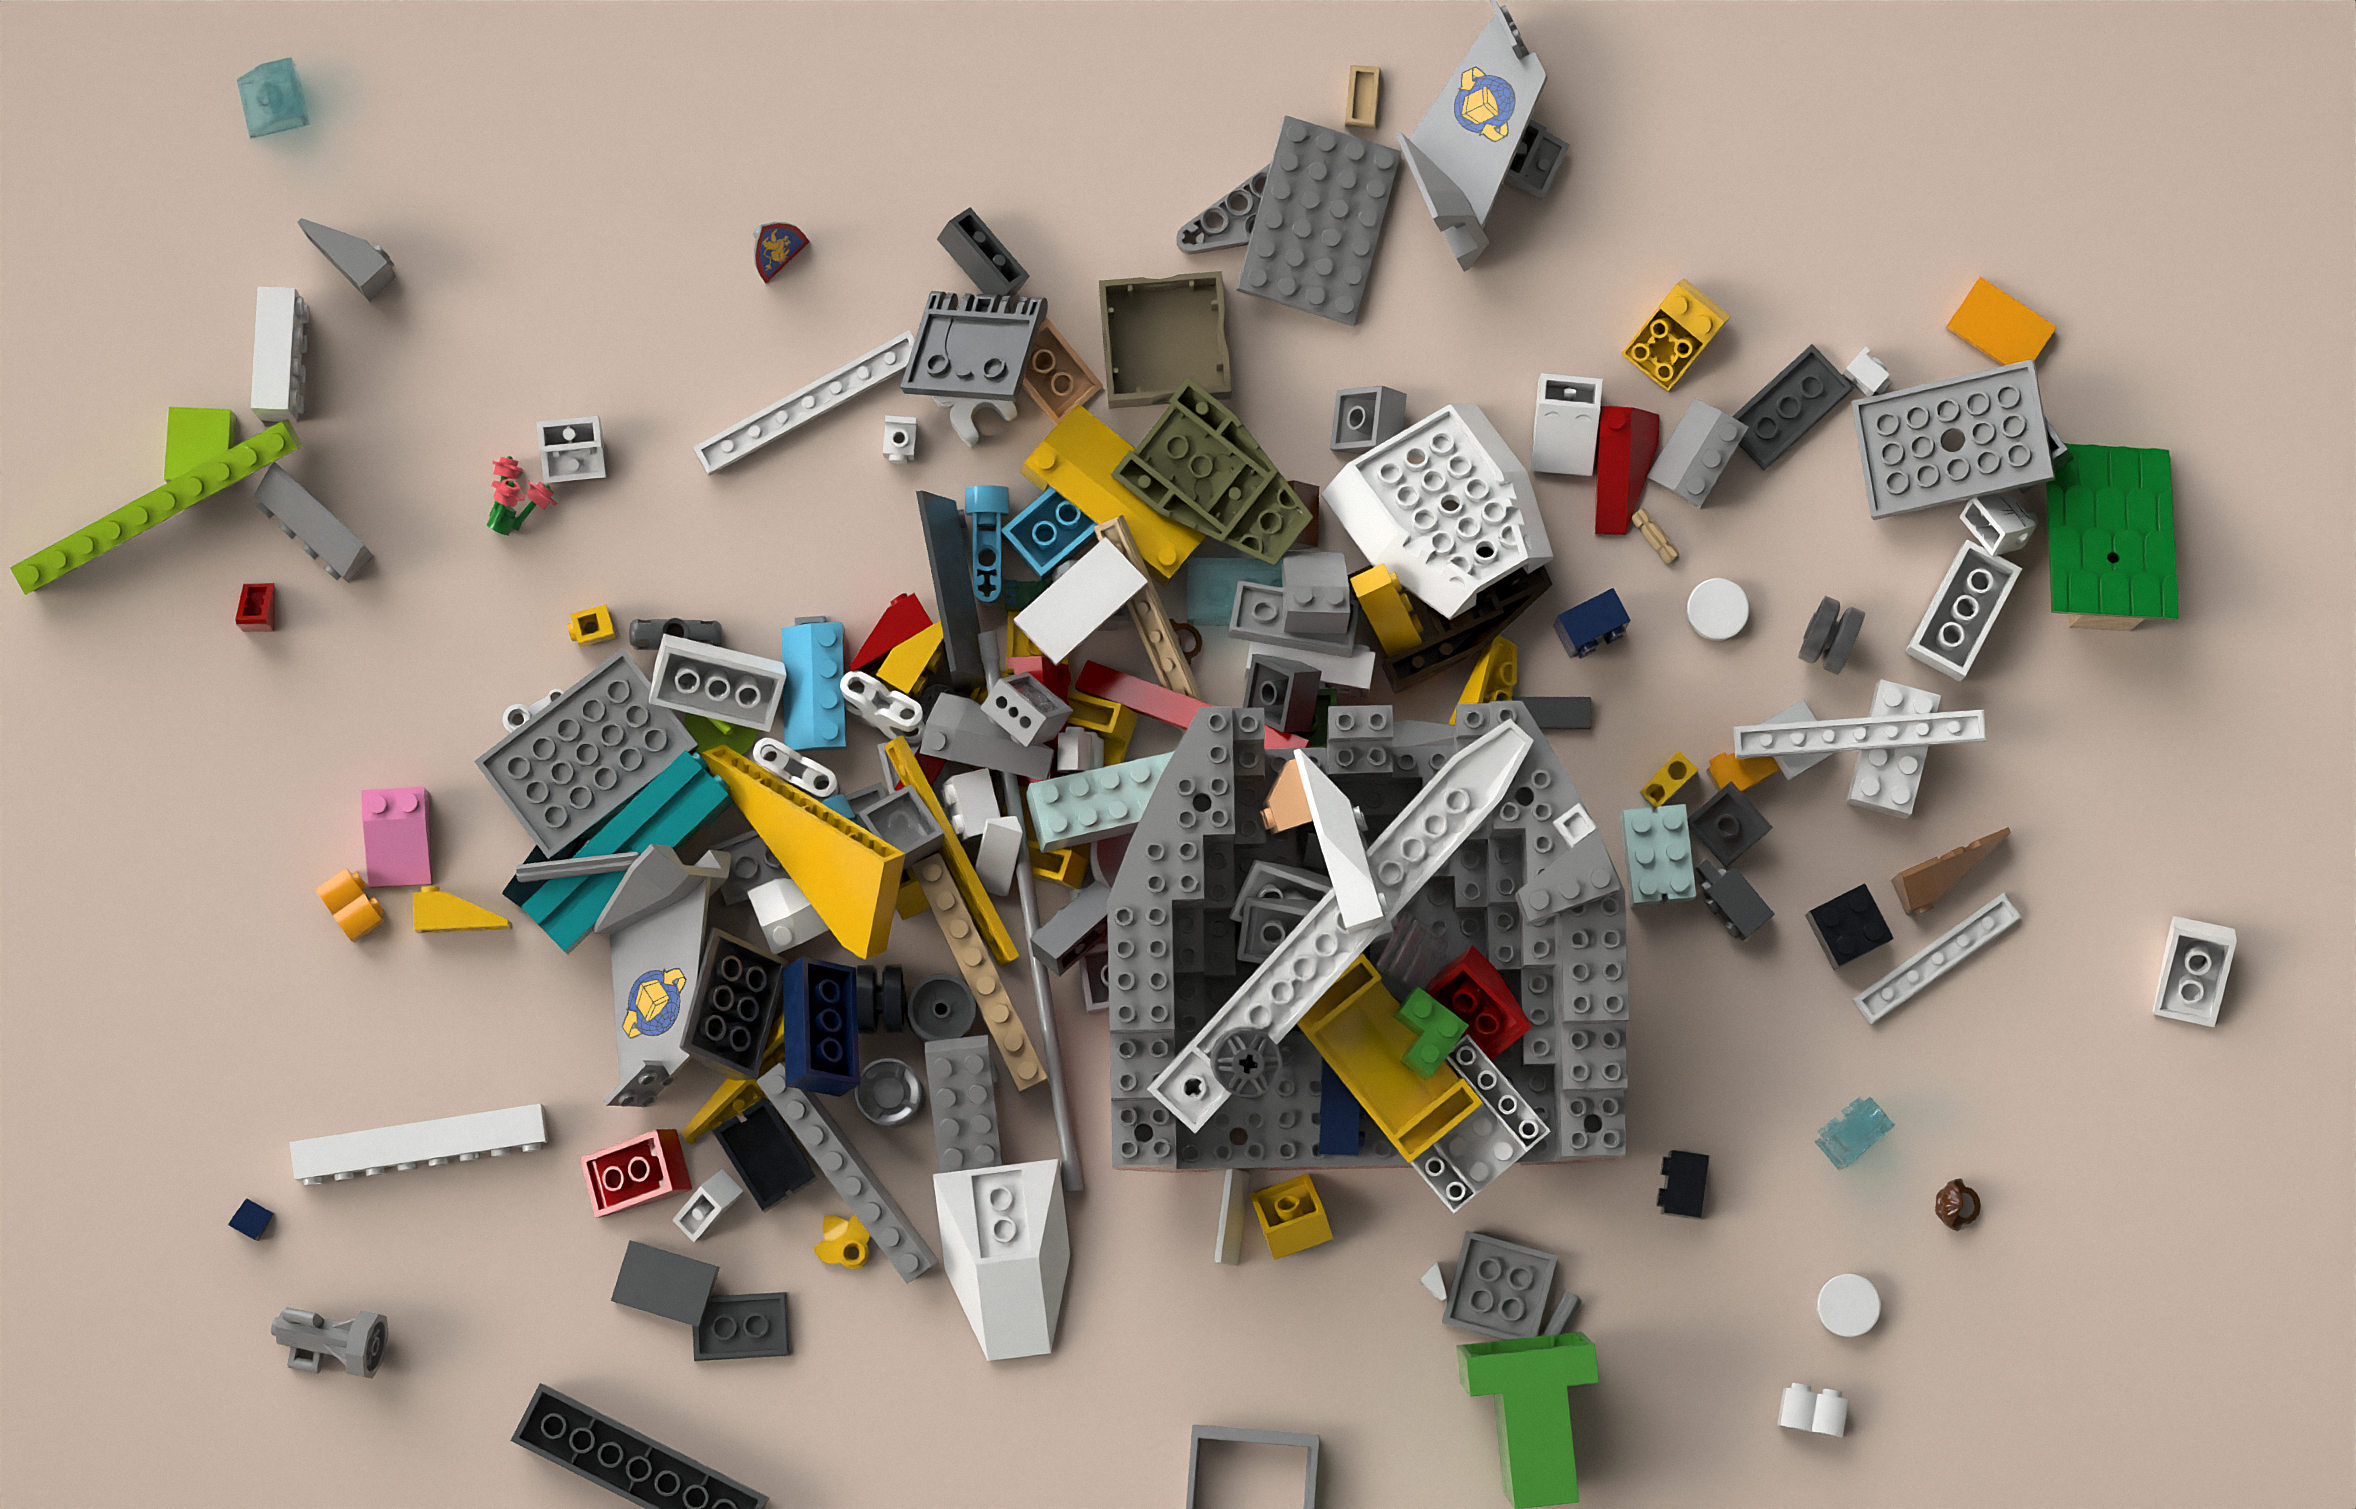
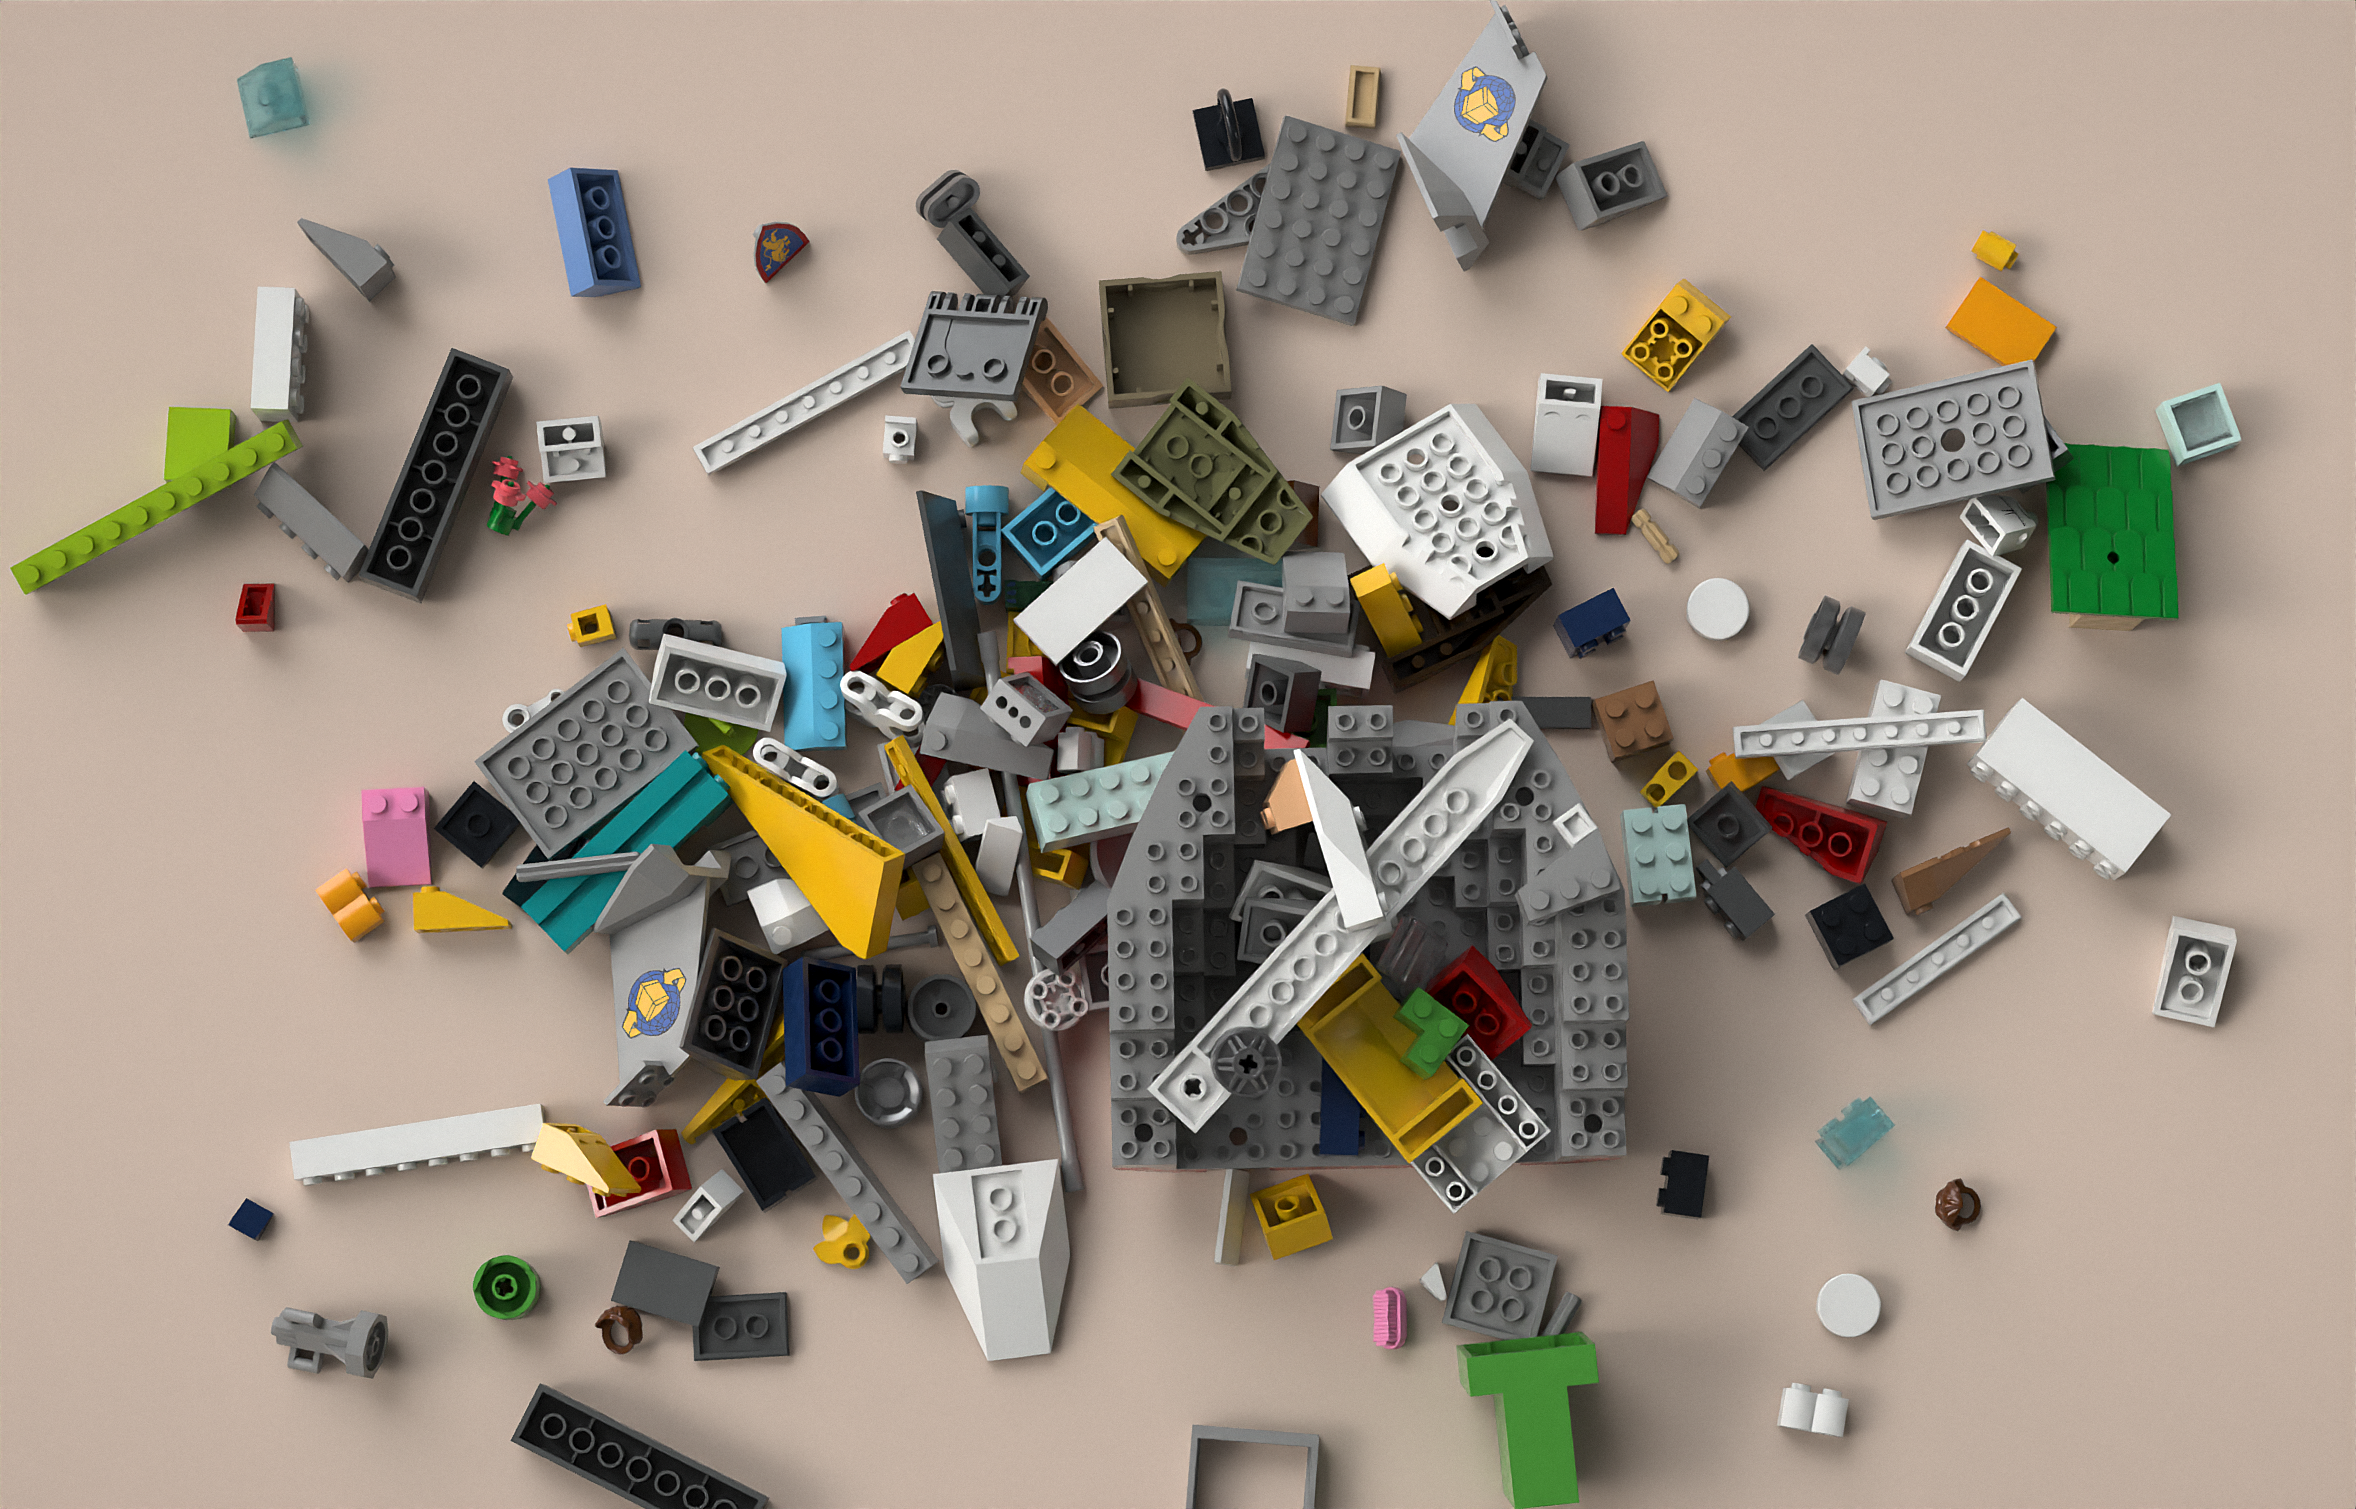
(436, 475): none -> dark grey brick
(478, 825): none -> black plate
(490, 1295): none -> bright green brick
(583, 1158): none -> yellow slope
(593, 232): none -> medium blue slope
(628, 1319): none -> reddish brown piece
(894, 942): none -> light grey bar
(947, 198): none -> flat silver brick
(1055, 1001): none -> white tile
(1099, 674): none -> flat silver wheel
(1228, 132): none -> black tile
(1390, 1318): none -> bright pink piece
(1610, 185): none -> light grey slope
(1632, 721): none -> medium nougat piece
(1831, 835): none -> red wedge
(1995, 250): none -> yellow brick
(2068, 790): none -> white brick
(2198, 424): none -> piece

